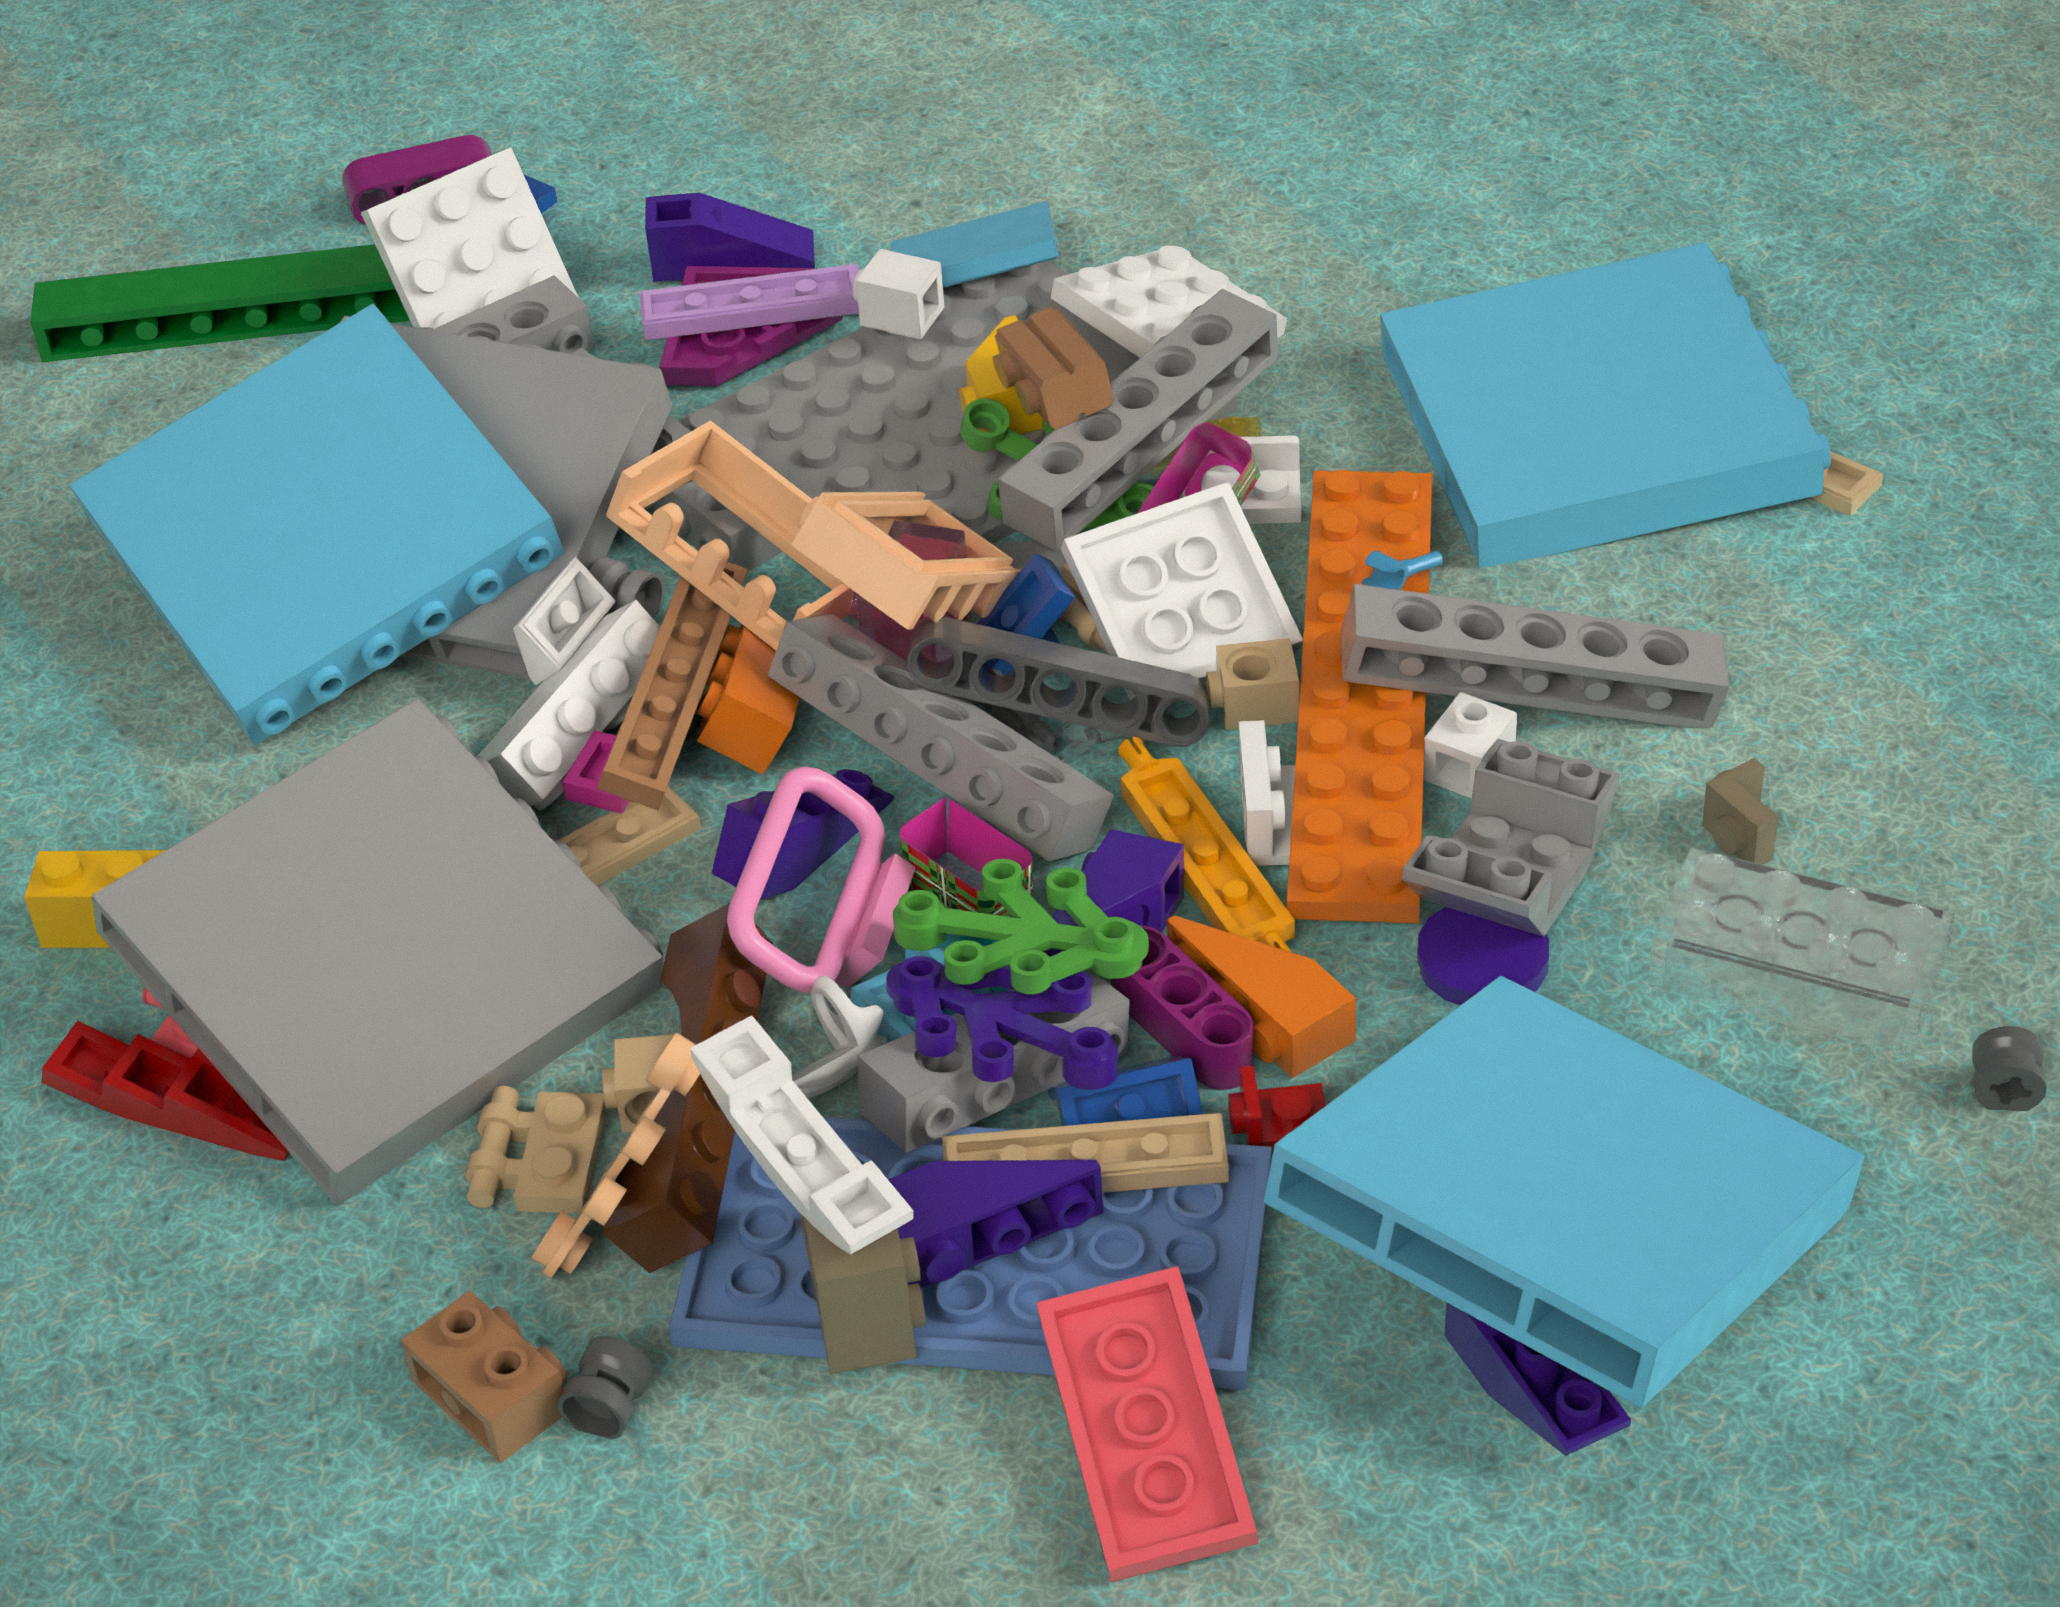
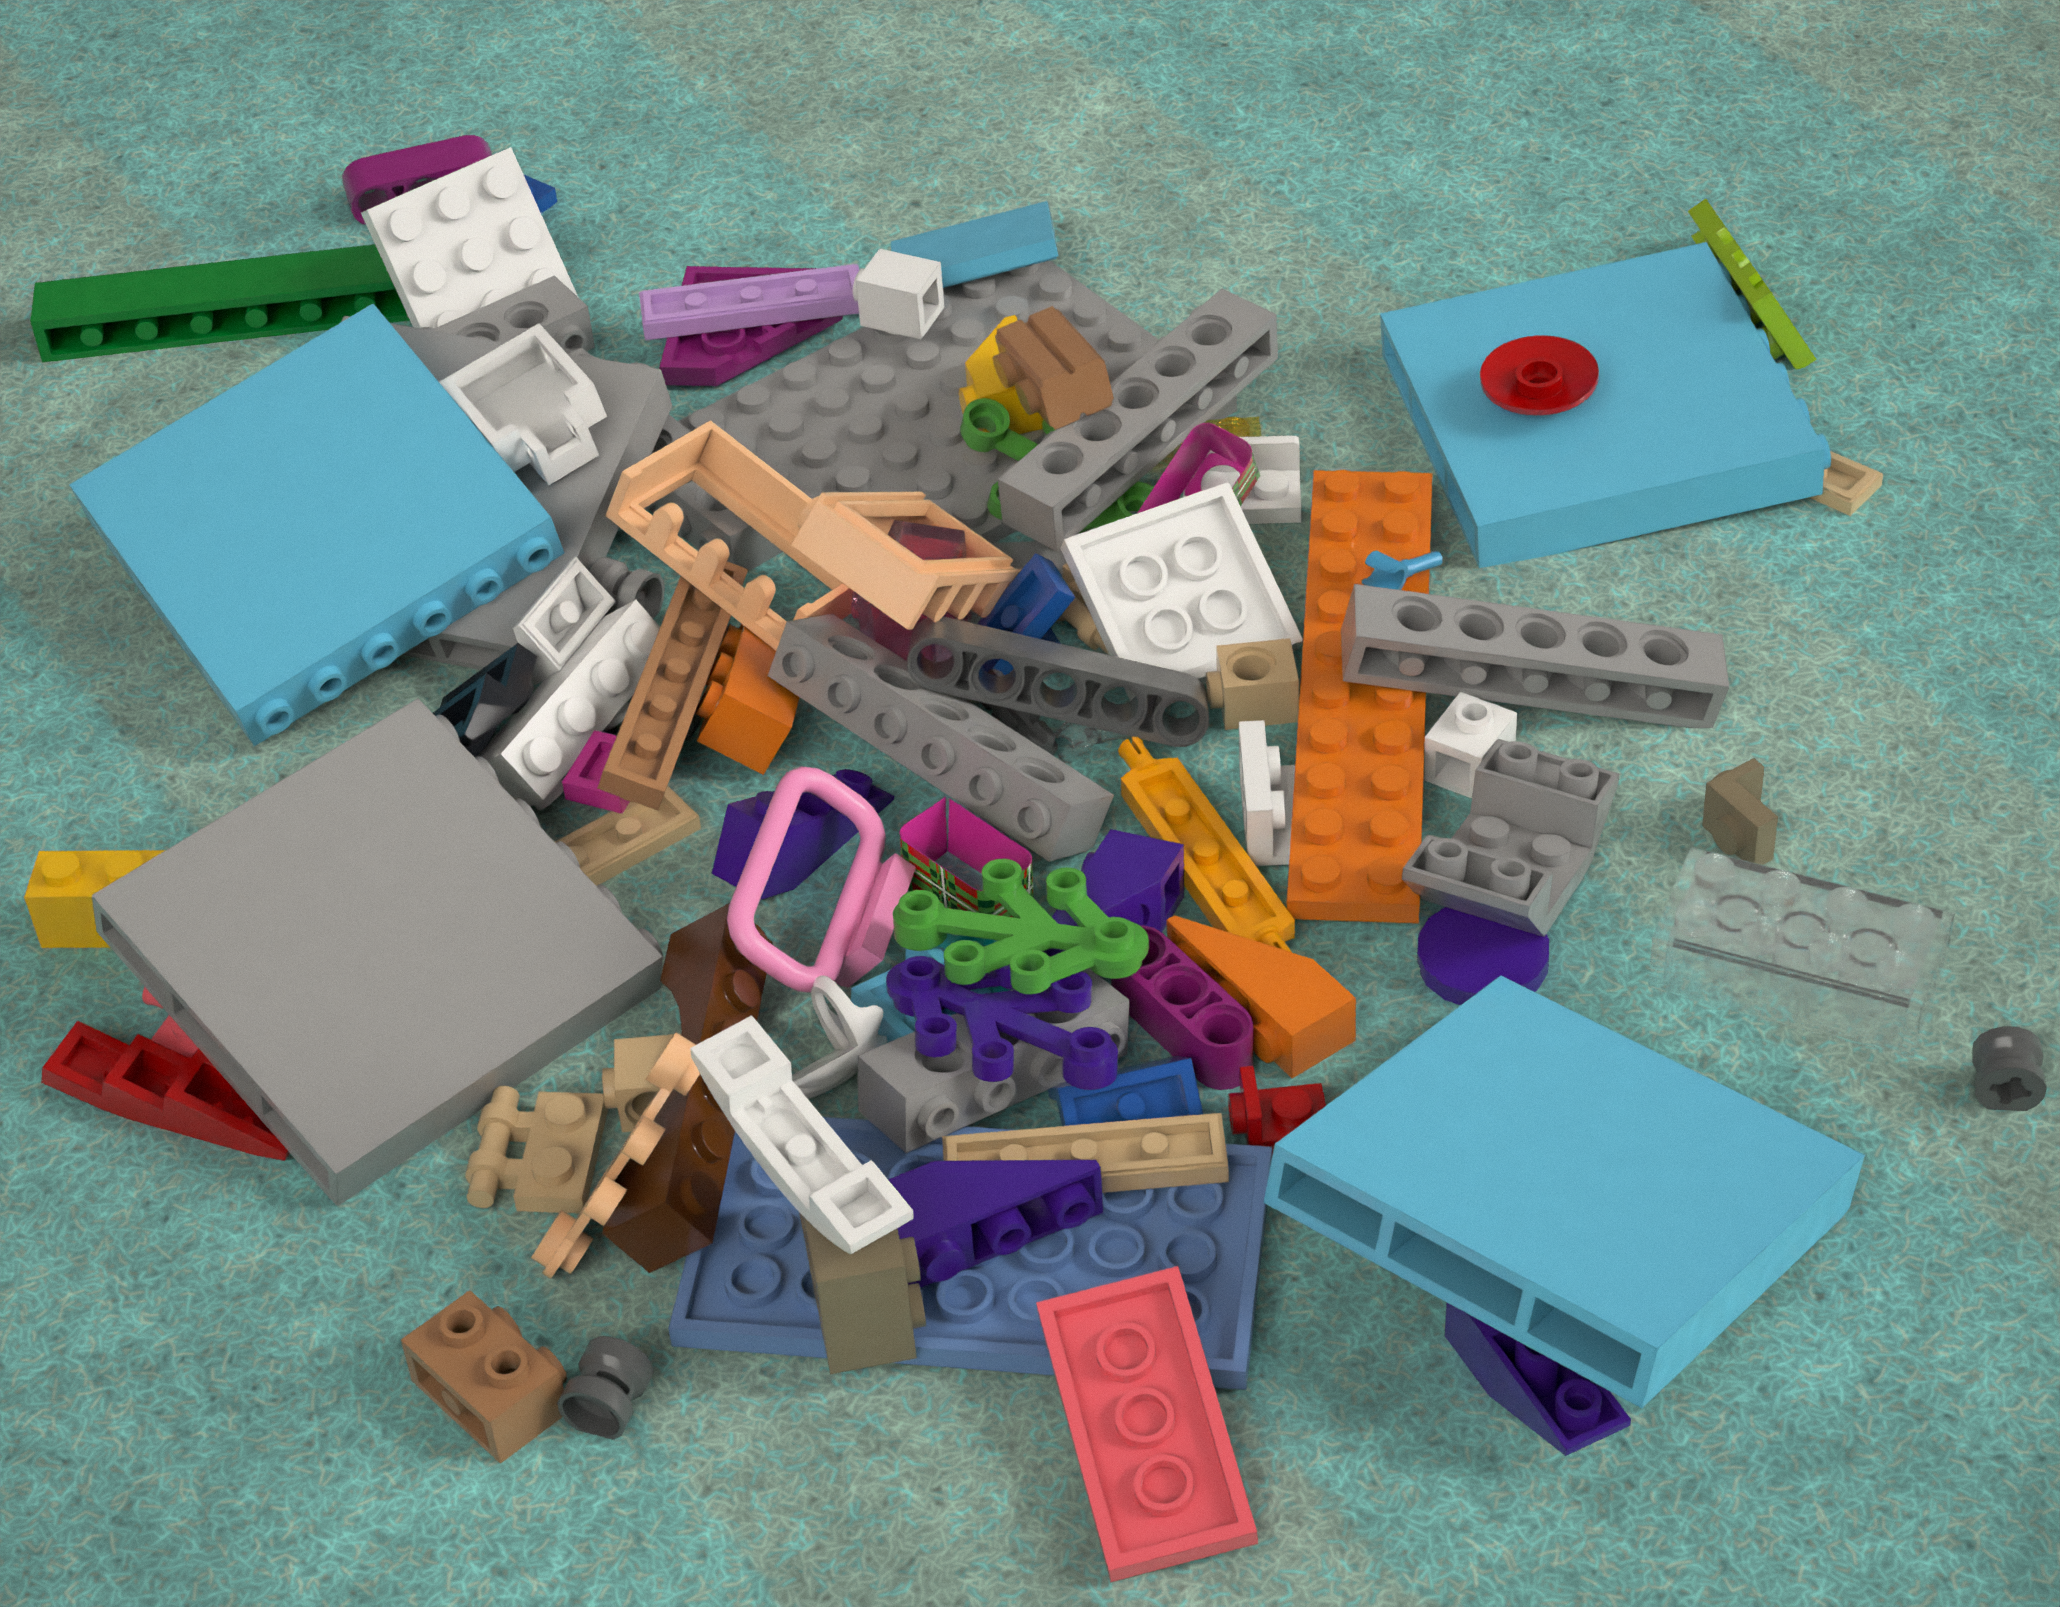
(489, 697): none -> black plate
(531, 404): none -> white piece
(717, 233): dark purple slope -> none
(1145, 295): white plate -> none
(1539, 375): none -> red dish
(1762, 304): none -> lime wing

